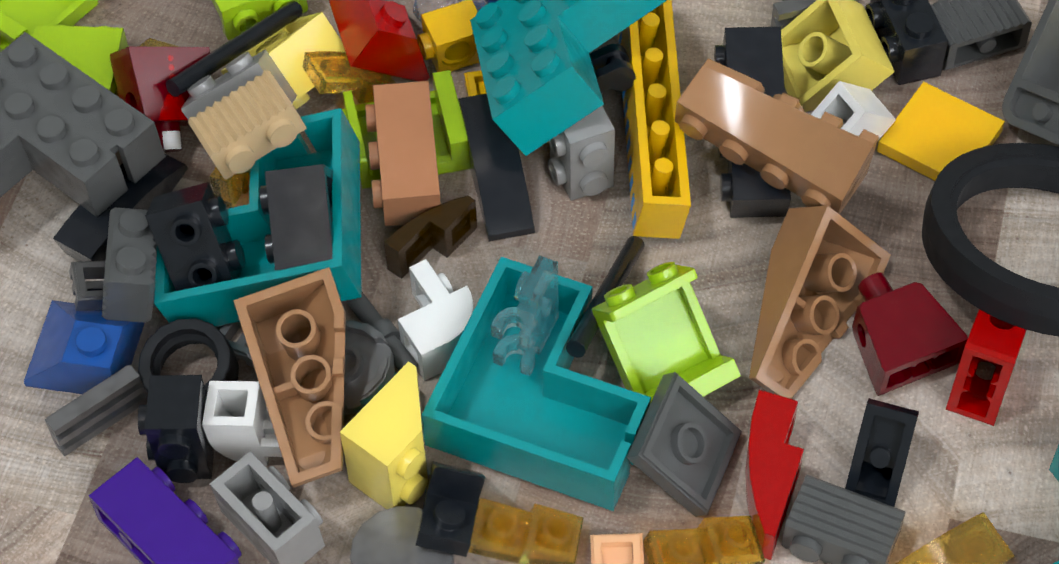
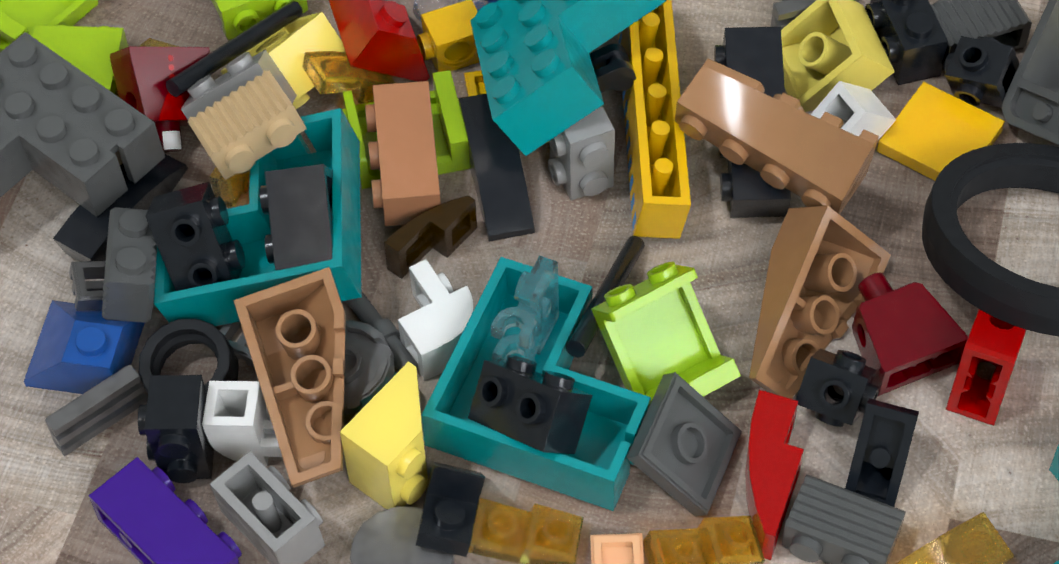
(529, 405): none -> black brick
(821, 391): none -> black brick
(981, 70): none -> black brick

